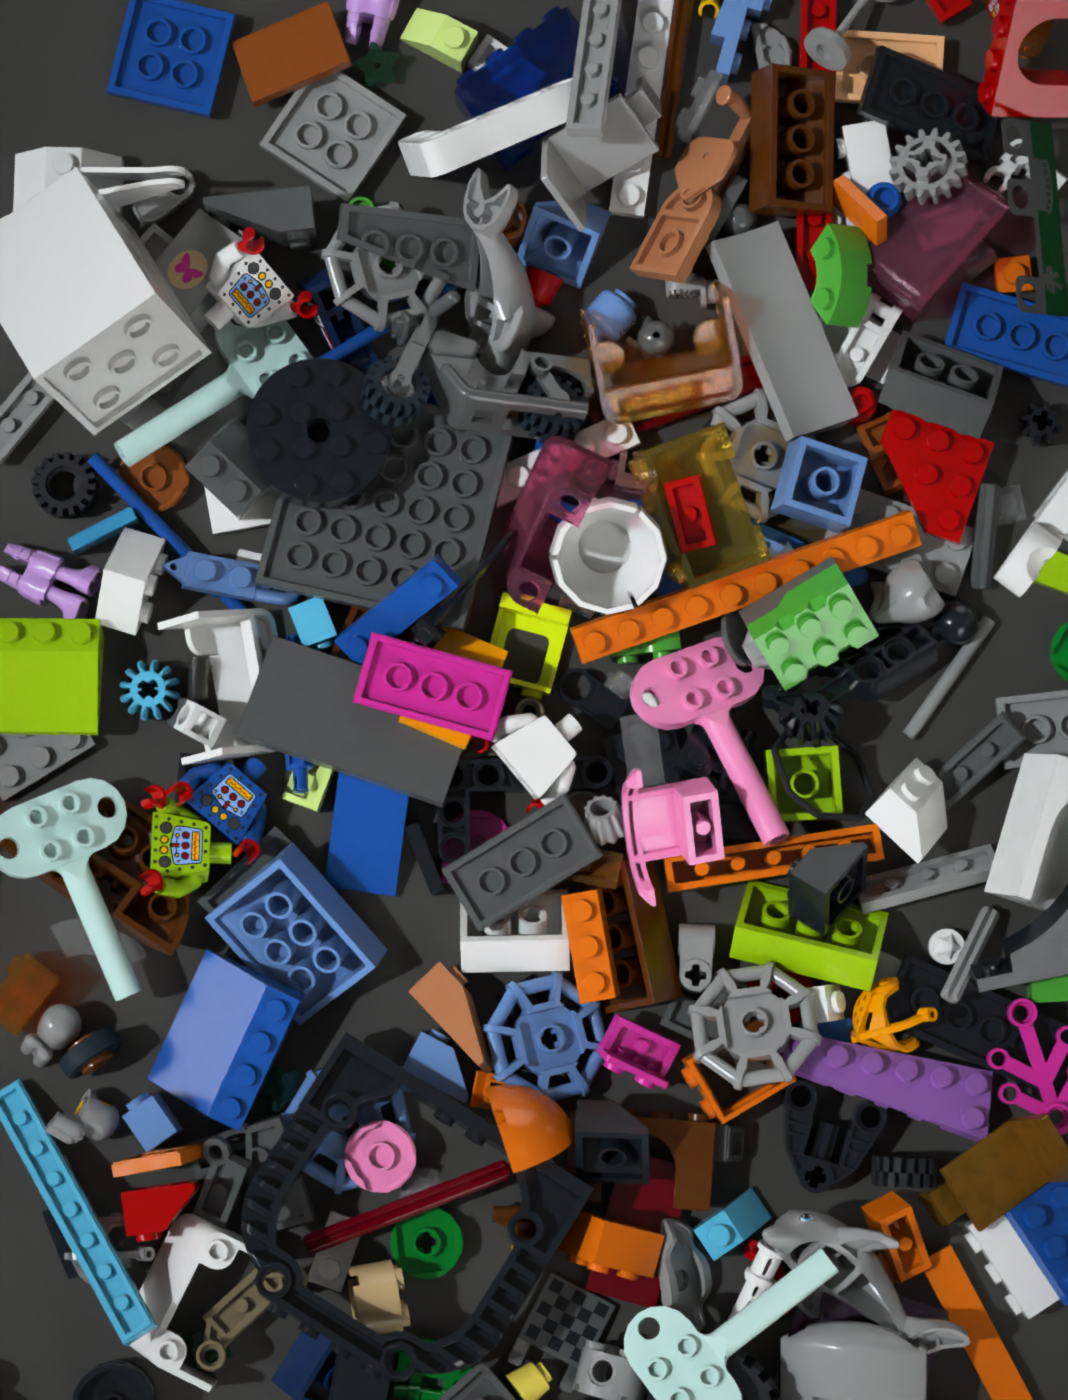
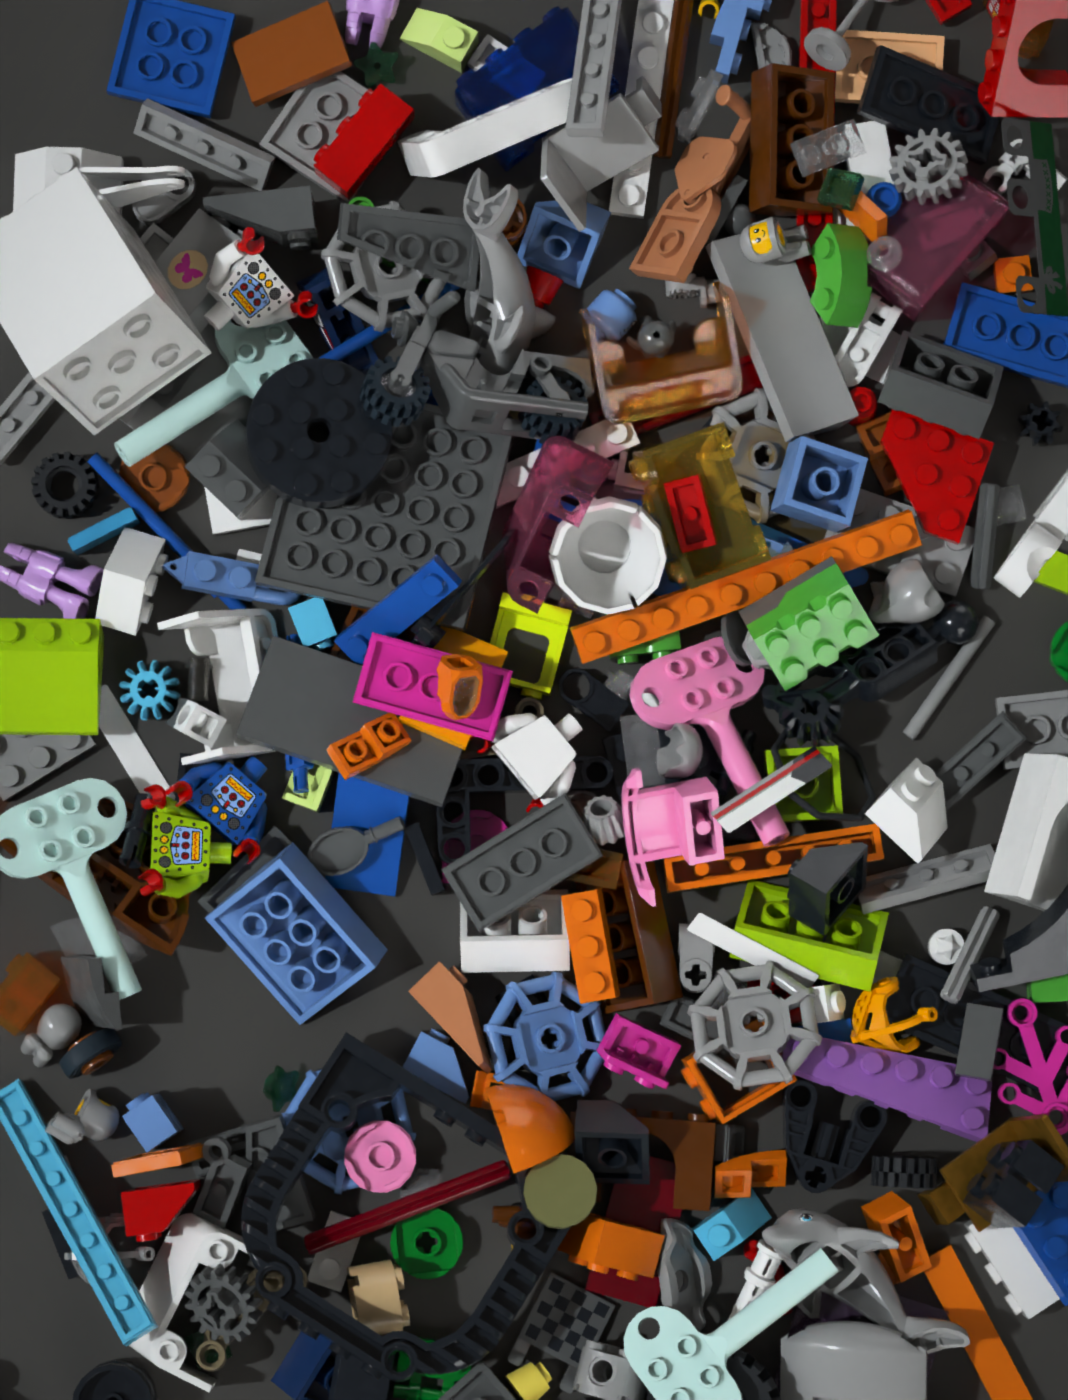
(86, 988): none -> dark grey slope
(128, 745): none -> white sticker
(137, 833): none -> black pin
(204, 145): none -> light grey plate
(223, 1303): none -> dark grey gear
(225, 1039): slope -> none
(347, 846): none -> dark grey piece
(363, 140): none -> red brick
(369, 745): none -> orange slope
(459, 685): none -> orange rock
(560, 1191): none -> olive tile
(682, 754): none -> light grey hair
(748, 949): none -> white sticker
(756, 1169): none -> orange slope
(768, 241): none -> light grey piece
(771, 789): none -> sticker
(828, 148): none -> clear plate
(840, 189): none -> clear green tile
(888, 261): none -> clear plate
(979, 1042): none -> dark grey tile
(1001, 1188): none -> black piece

